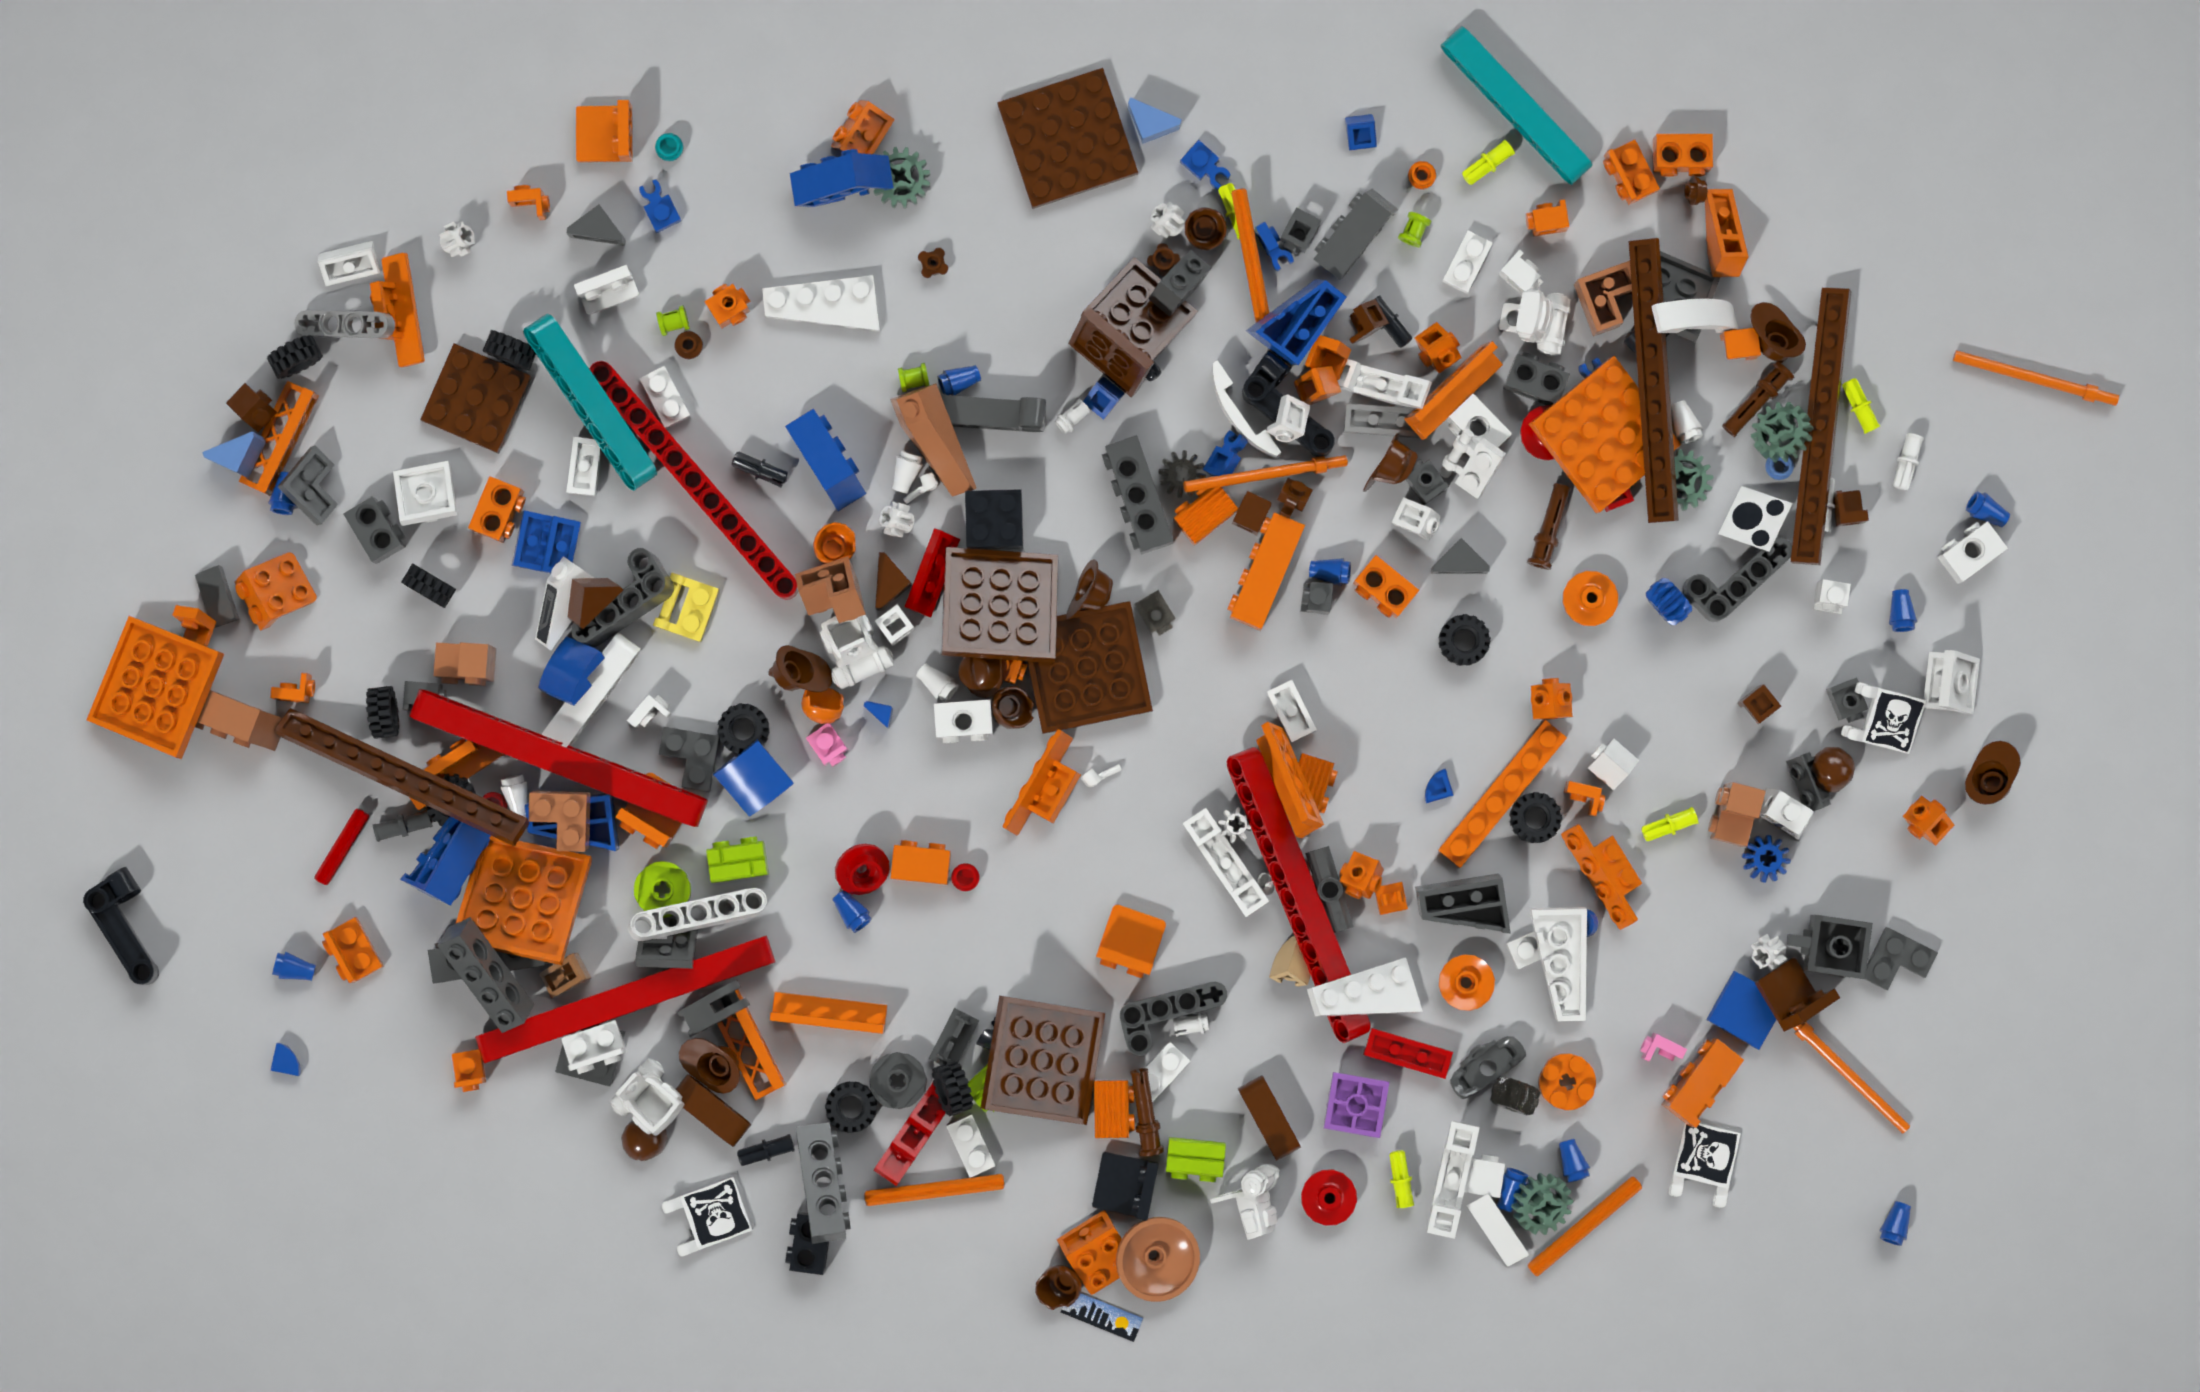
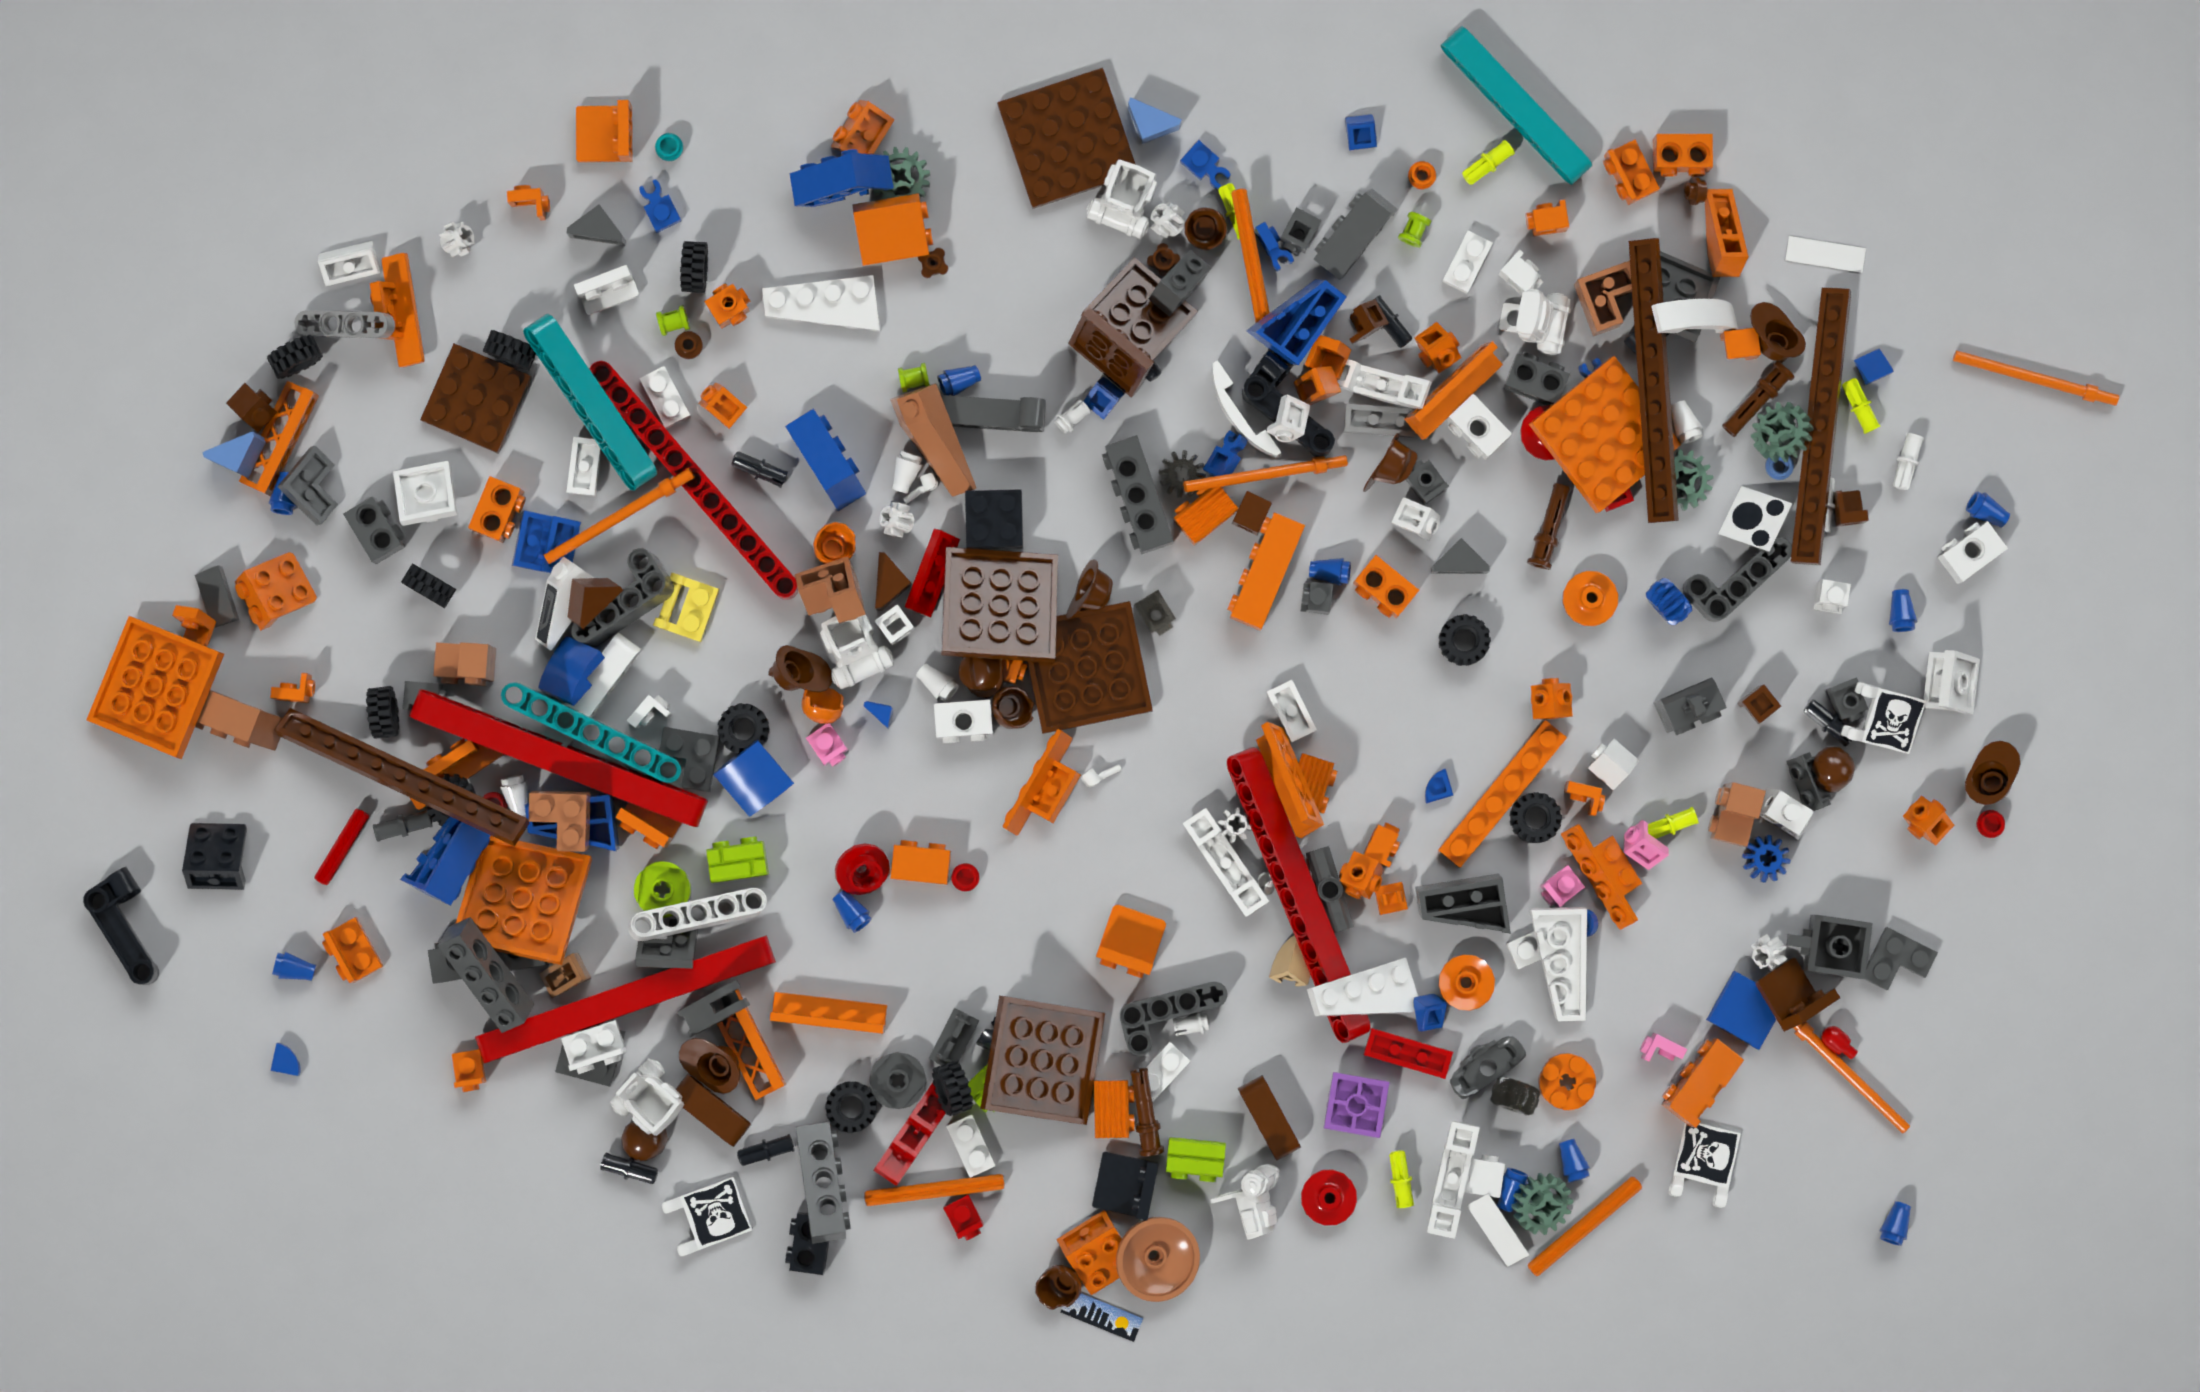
(214, 856): none -> black bracket
(576, 732): none -> teal beam
(629, 1168): none -> black axle
(666, 488): none -> orange bar
(694, 267): none -> black tyre
(722, 404): none -> orange bracket
(892, 229): none -> orange brick
(964, 1218): none -> red bracket
(1124, 199): none -> white piece
(1294, 496): reddish brown plate -> none
(1383, 844): none -> orange brick
(1429, 1011): none -> blue slope
(1480, 467): white plate -> none
(1561, 887): none -> bright pink bracket
(1643, 846): none -> bright pink bracket
(1689, 705): none -> dark grey hinge
(1825, 254): none -> white sticker
(1826, 720): none -> black axle
(1838, 1041): none -> red cylinder
(1873, 366): none -> blue slope
(1990, 824): none -> red plate

